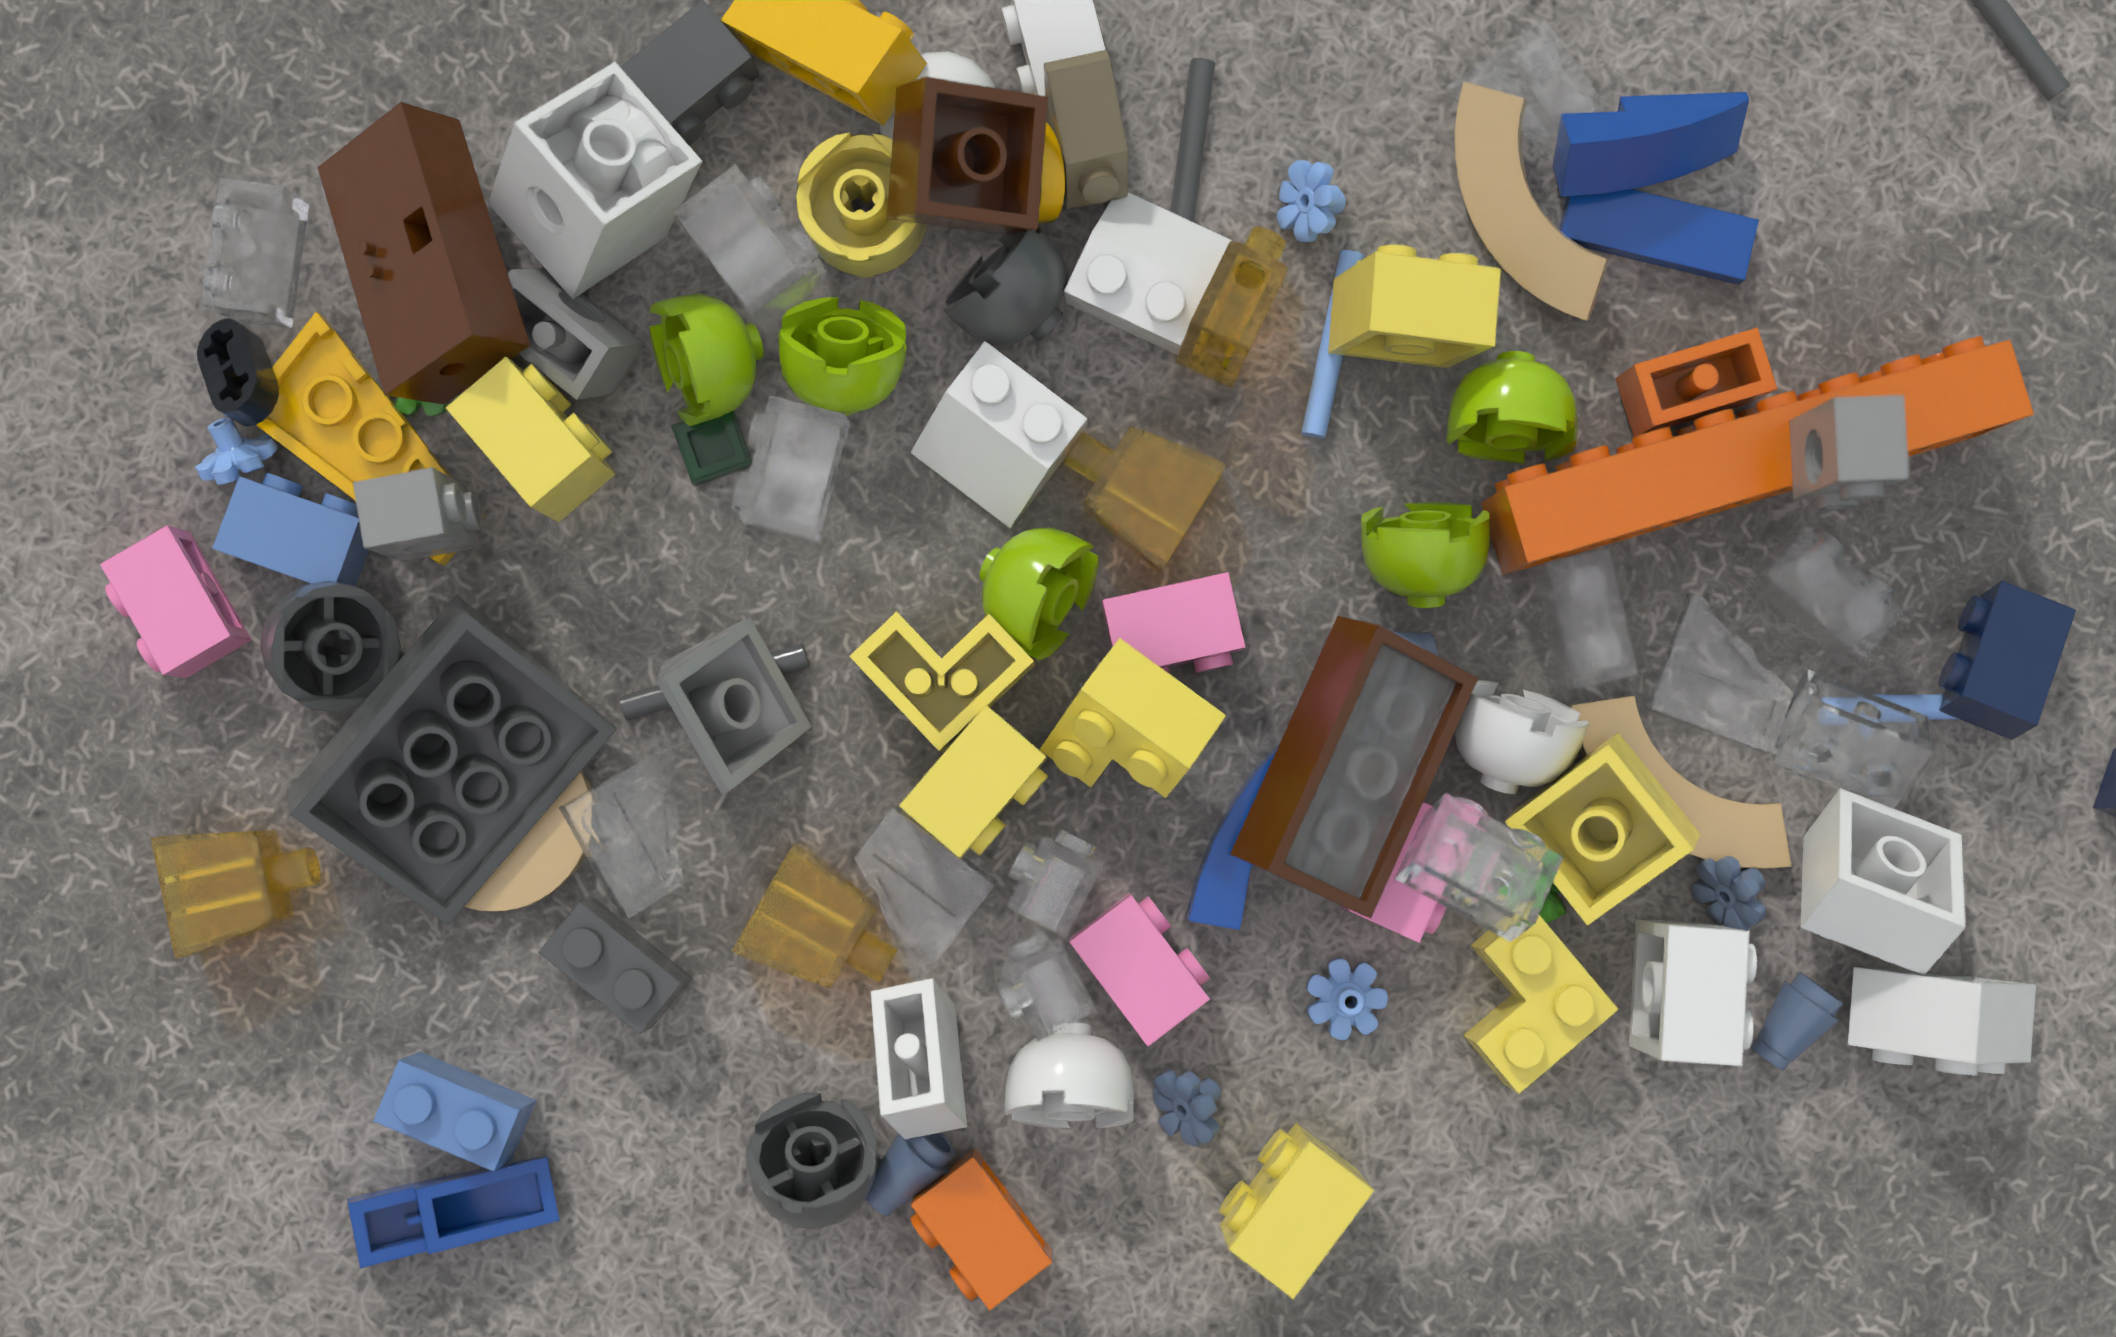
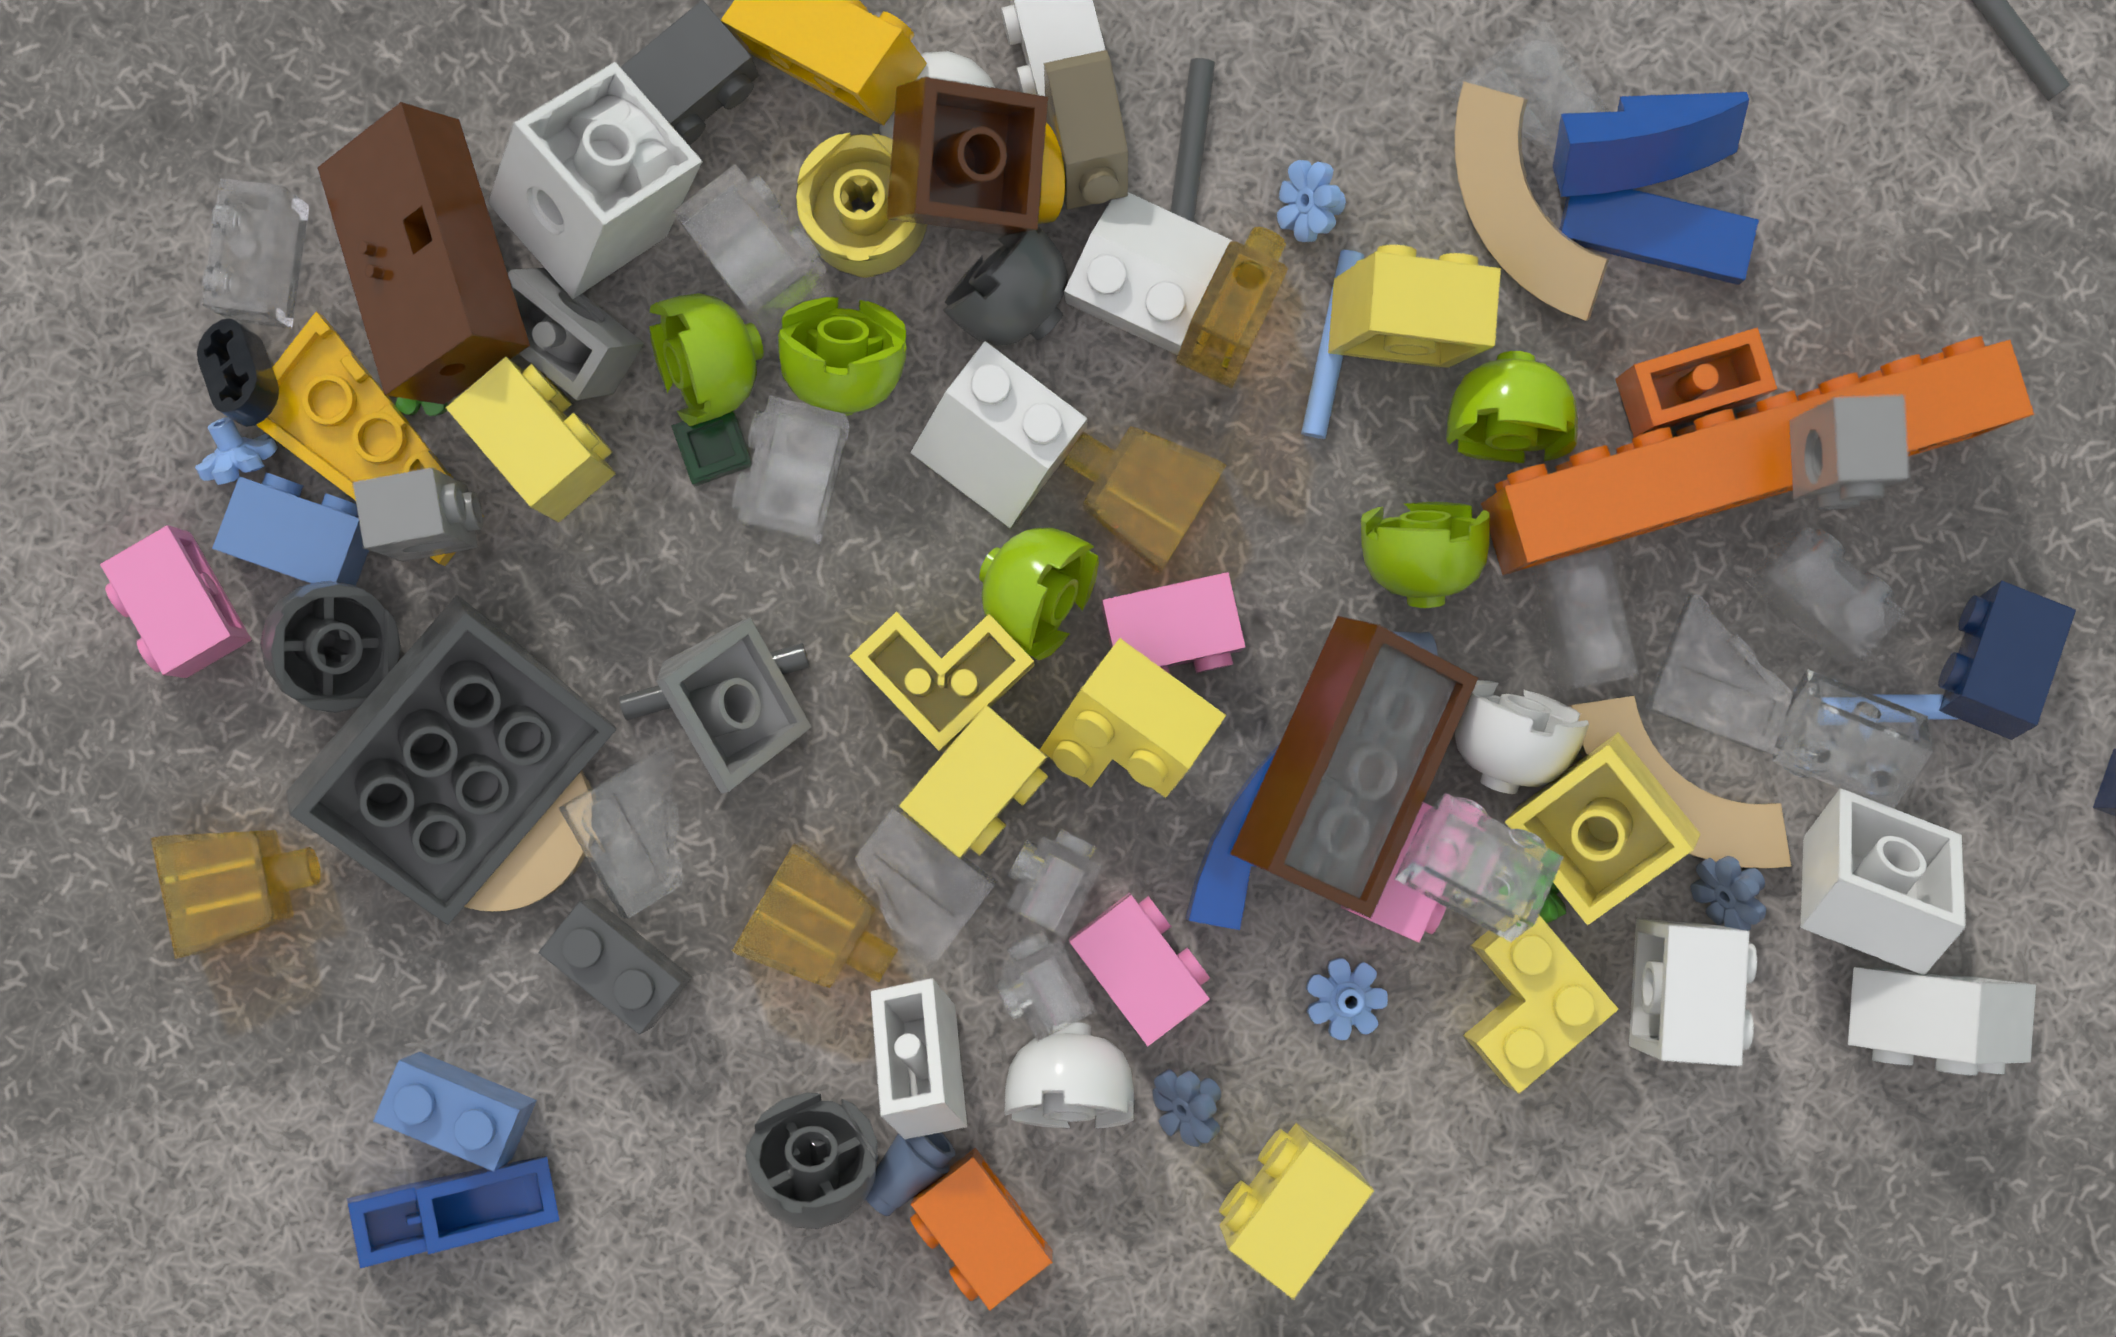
(1796, 1021): sand blue cone -> none

